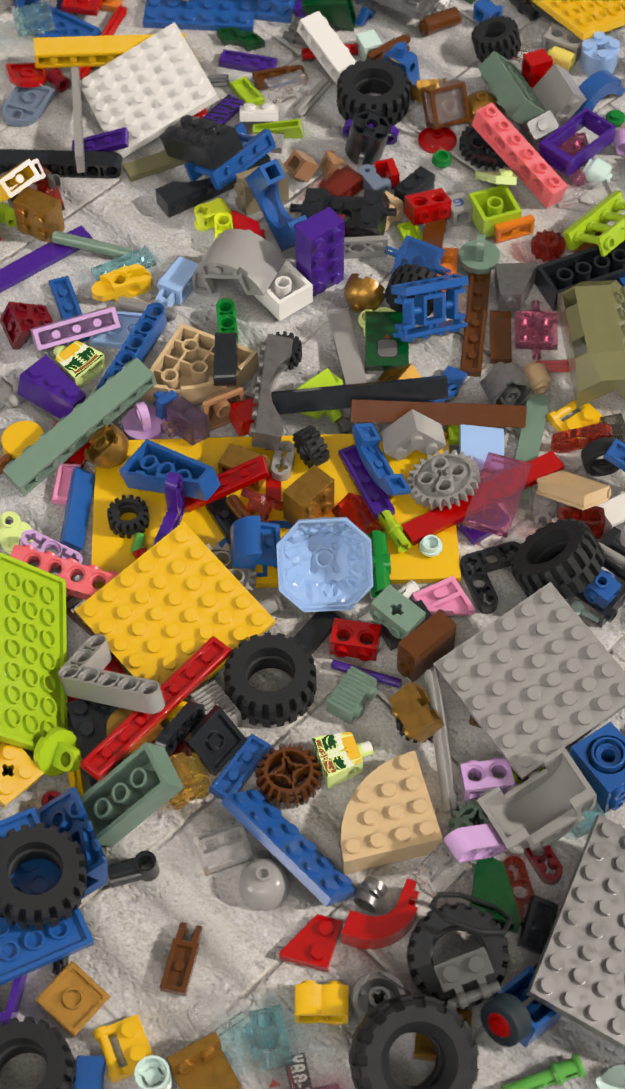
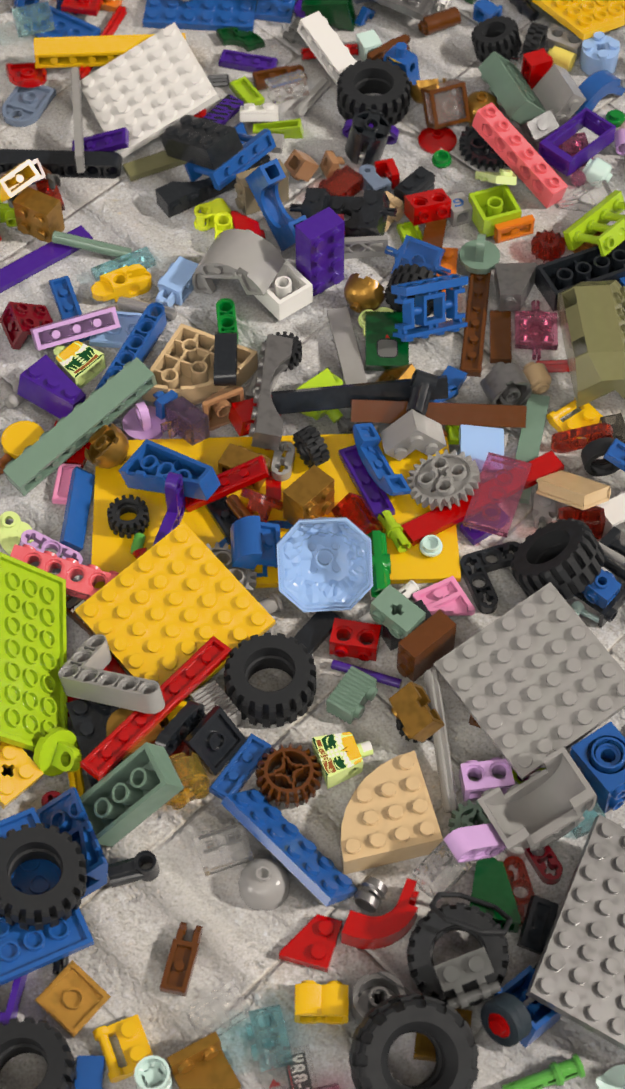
(55, 76): dark red bush -> none
(422, 387): none -> black piece
(535, 38): none -> black tyre

